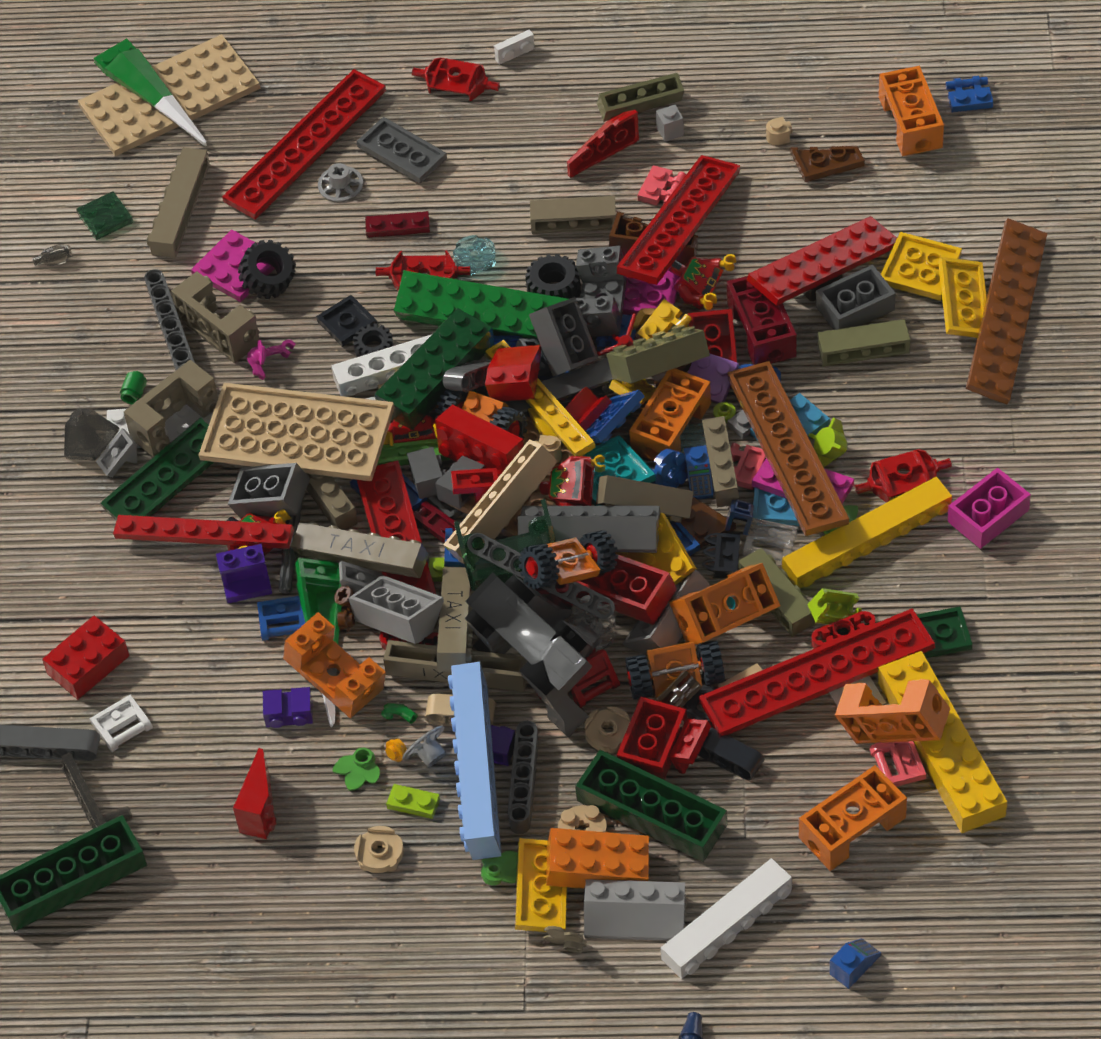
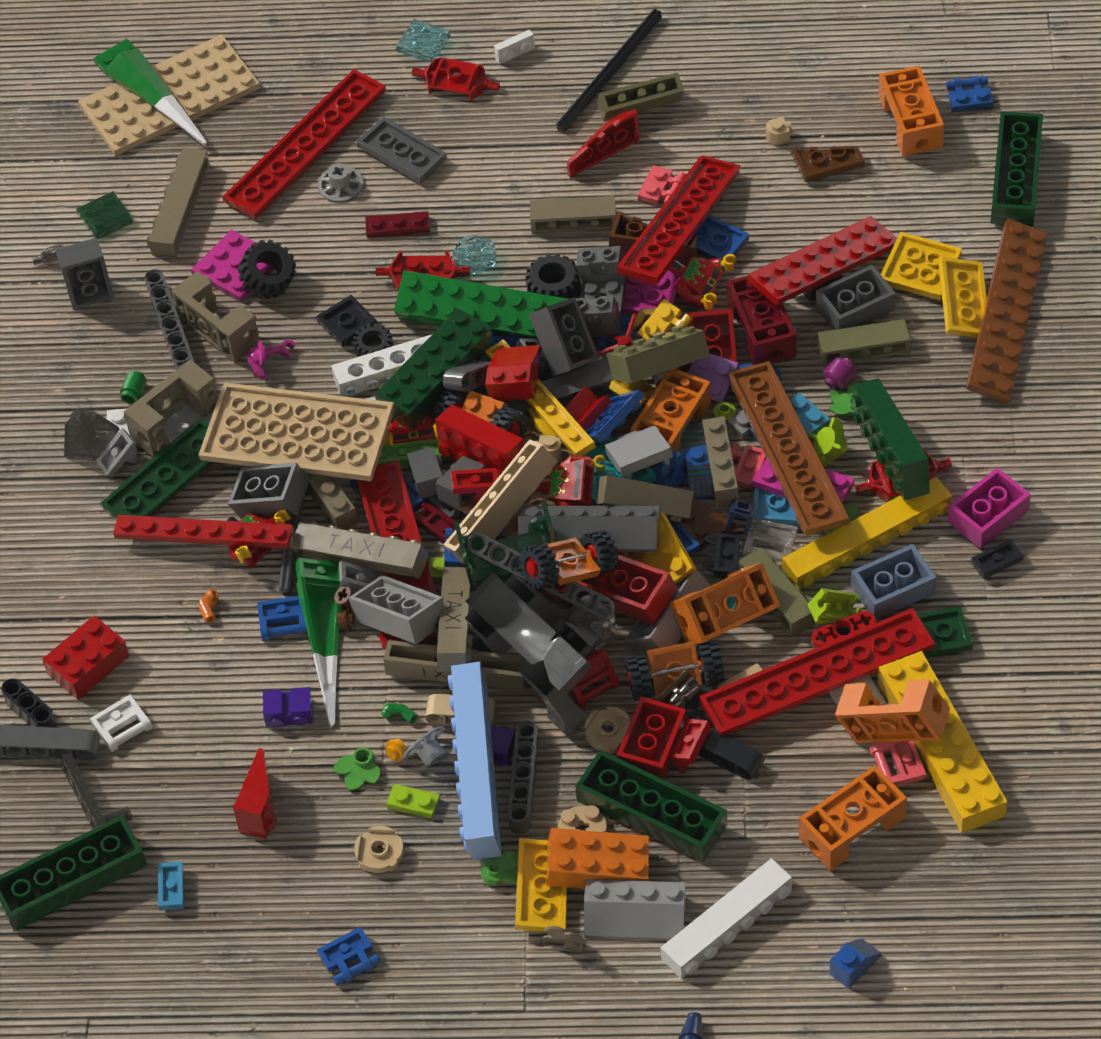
(24, 698): none -> black beam
(84, 273): none -> dark grey brick
(170, 885): none -> dark azure plate
(207, 604): none -> orange arm
(244, 573): dark purple panel -> none
(314, 652): orange plate -> none
(344, 950): none -> blue plate
(423, 40): none -> clear light blue plate
(608, 70): none -> black axle
(638, 451): none -> light grey piece
(669, 123): light grey brick -> none
(719, 238): none -> blue plate
(840, 374): none -> magenta head
(842, 400): none -> bright green plate
(891, 439): none -> dark green brick
(893, 581): none -> sand blue brick
(997, 559): none -> black plate
(1017, 168): none -> dark green brick

